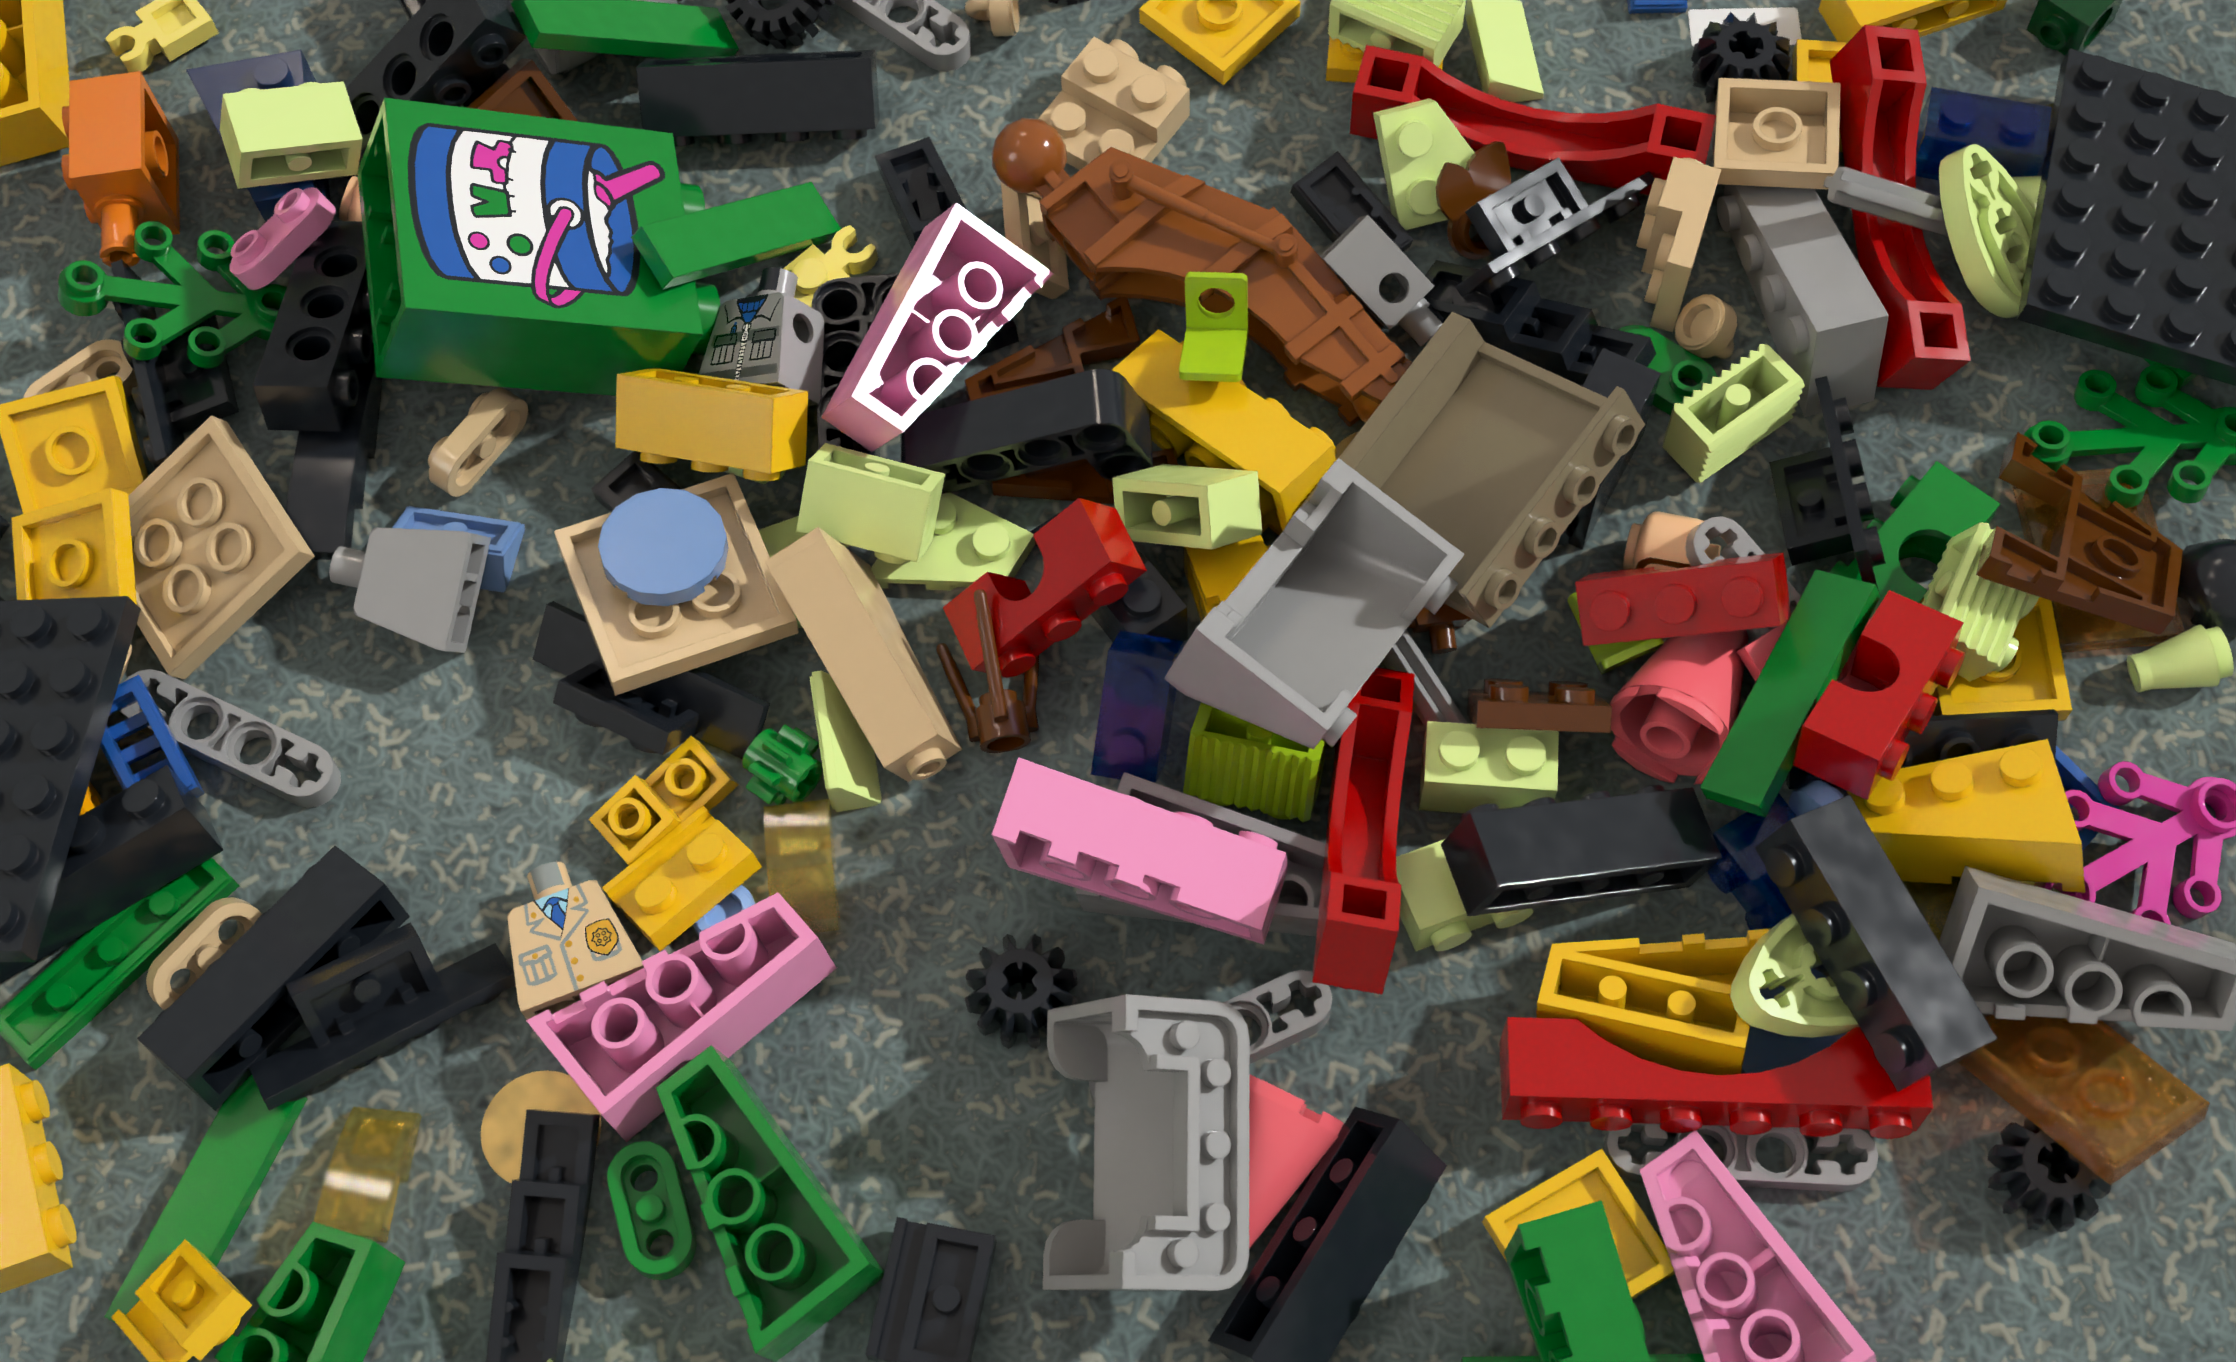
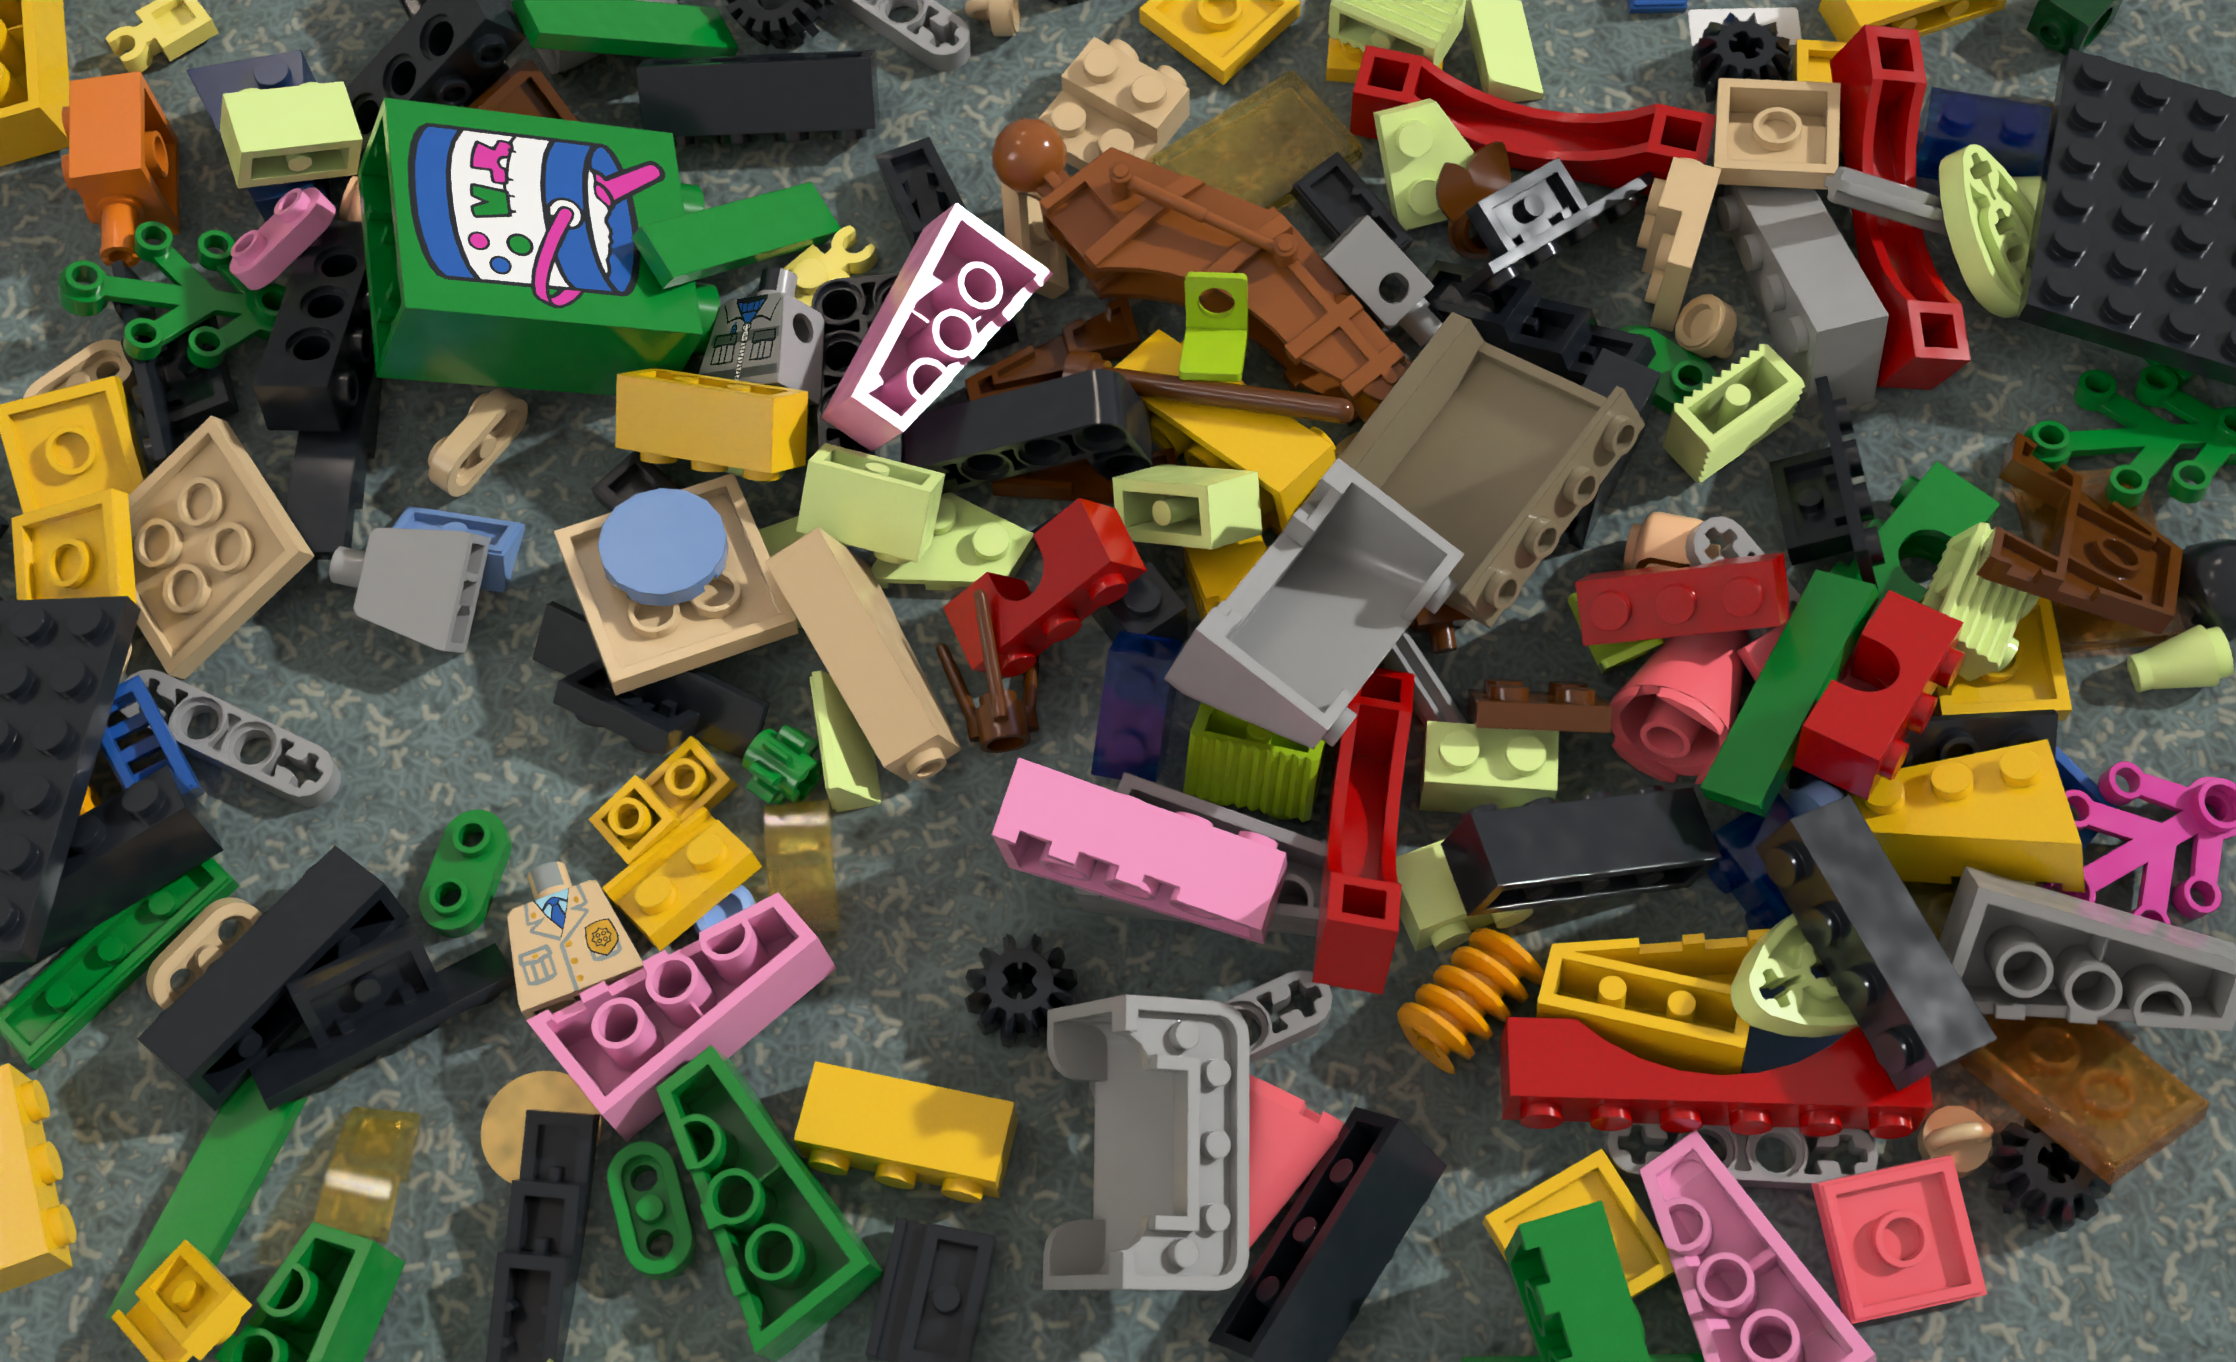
(465, 869): none -> green plate
(906, 1132): none -> yellow brick
(1219, 393): none -> reddish brown piece
(1263, 144): none -> clear yellow tile
(1466, 994): none -> light orange piece
(1899, 1239): none -> coral plate
(1956, 1133): none -> tan tile

